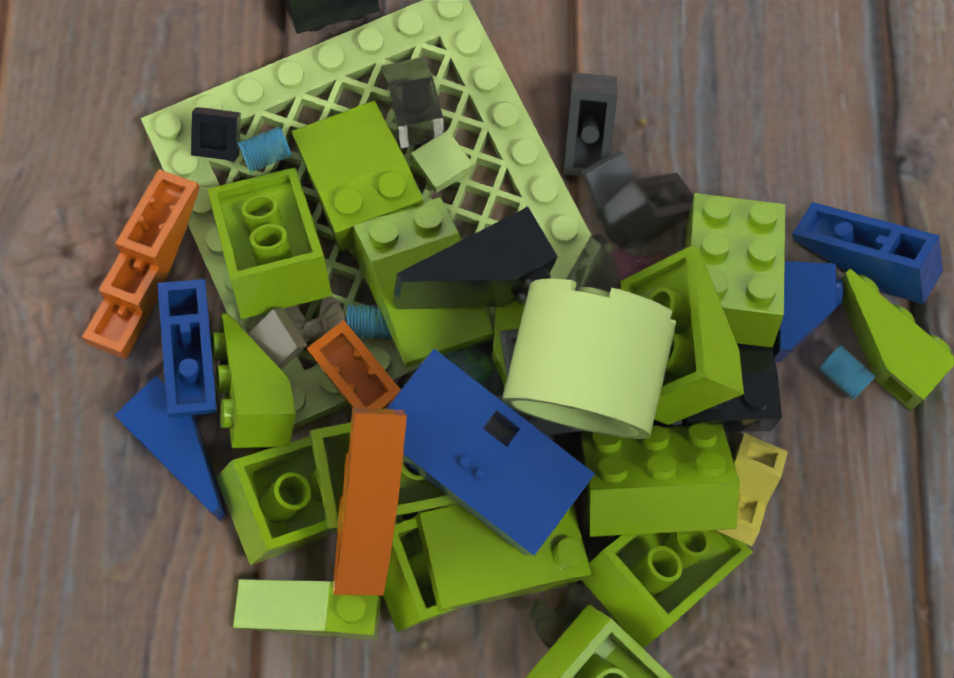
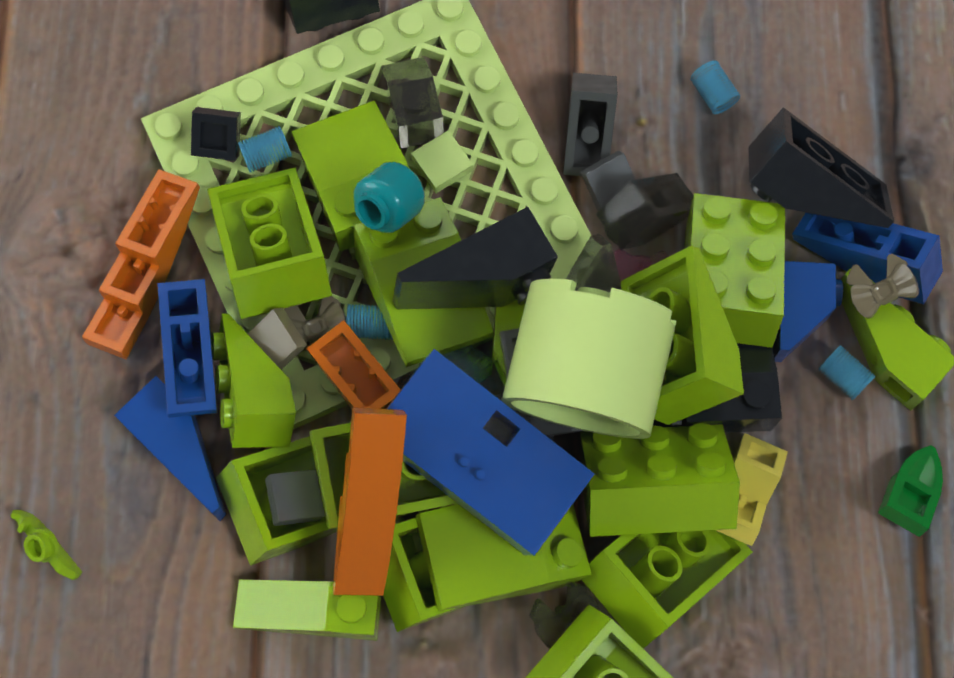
(43, 545): none -> lime piece
(294, 497): none -> dark grey tile
(388, 197): none -> teal head
(715, 85): none -> medium azure piece
(813, 175): none -> black slope
(869, 296): none -> dark tan piece
(914, 491): none -> green plate

